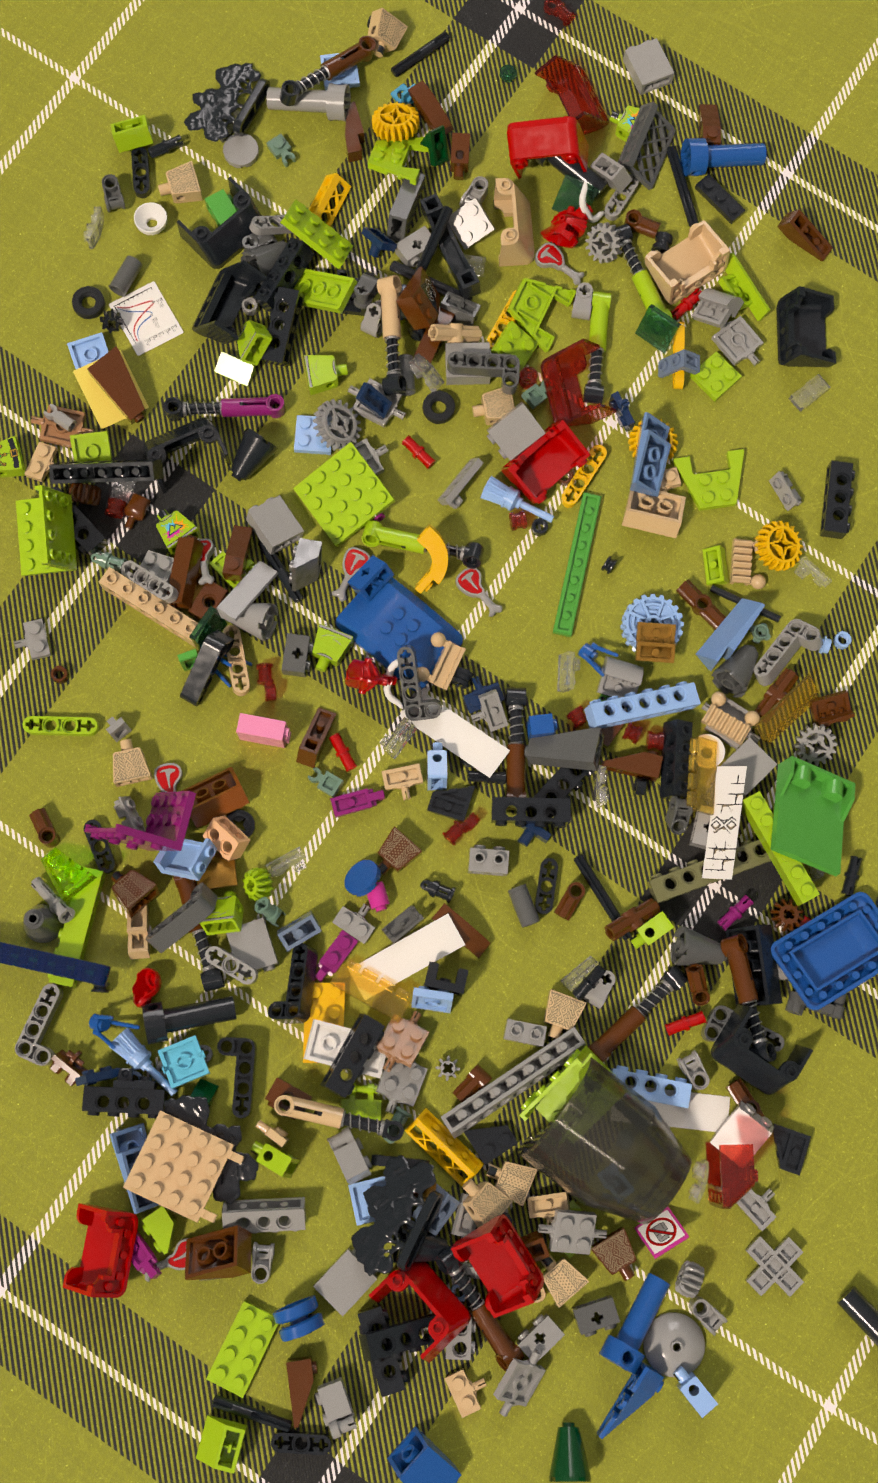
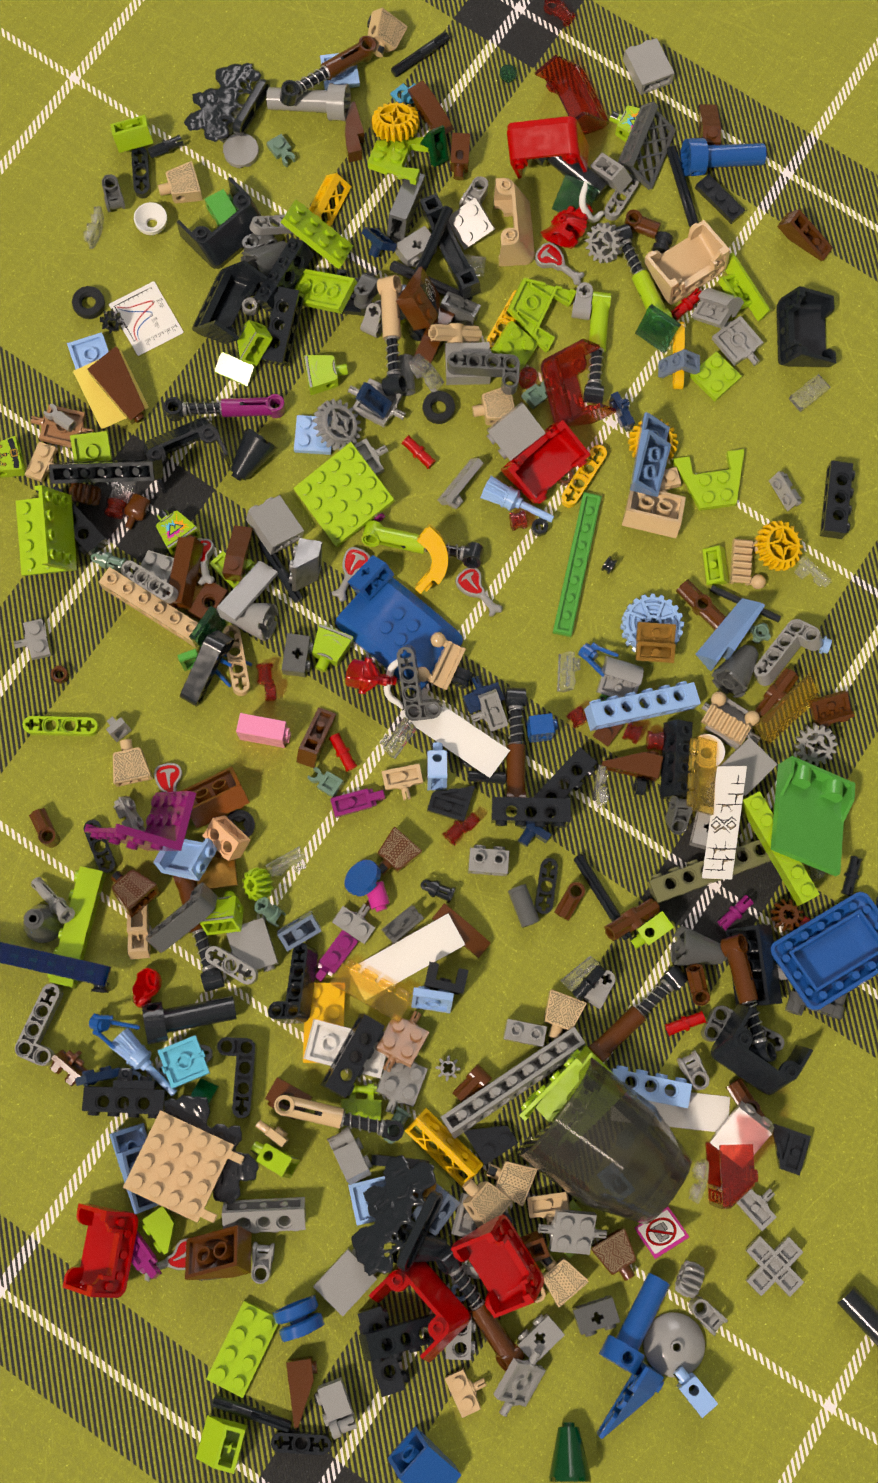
(66, 874): clear neon green wing -> none
(125, 276): dark grey pin -> none
(567, 750): dark grey slope -> none
(845, 635): light blue axle -> none

